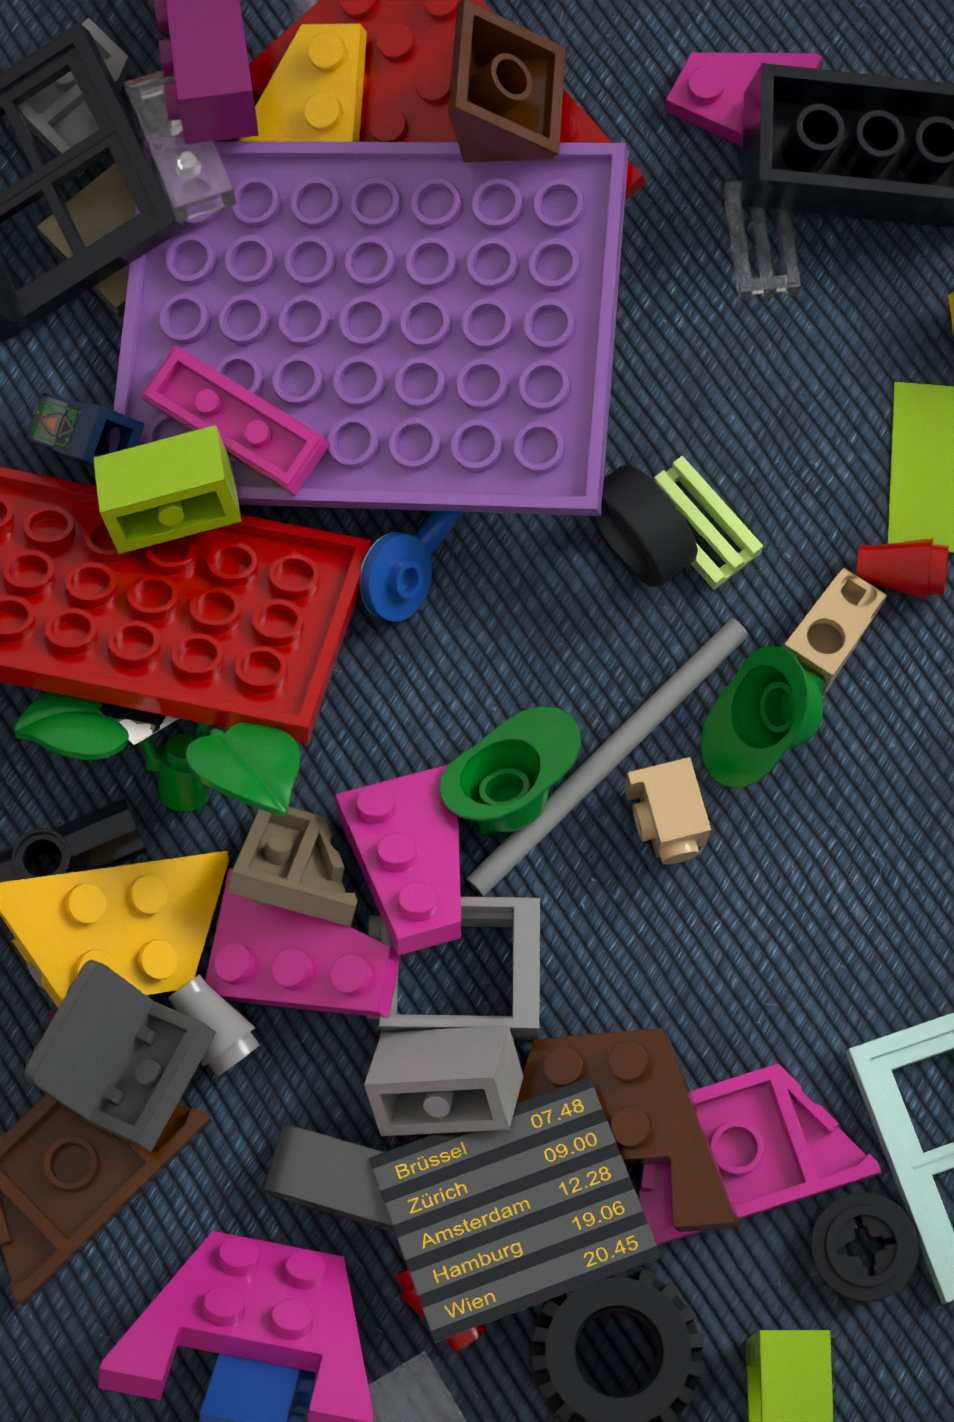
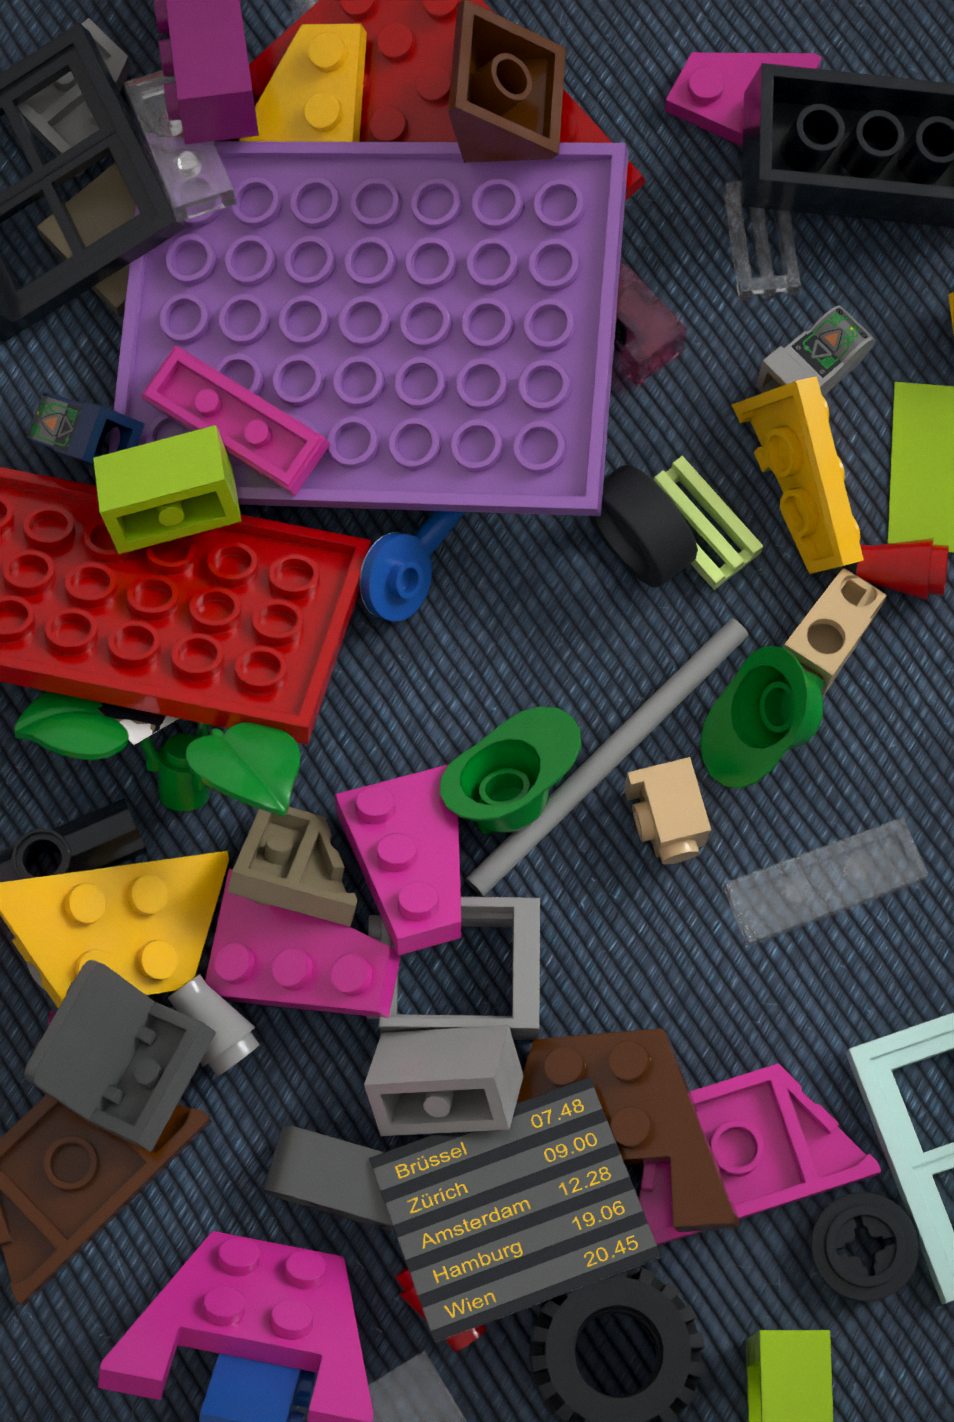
(644, 328): none -> clear pink leg
(804, 459): none -> yellow wing
(825, 351): none -> leg
(825, 881): none -> clear tile

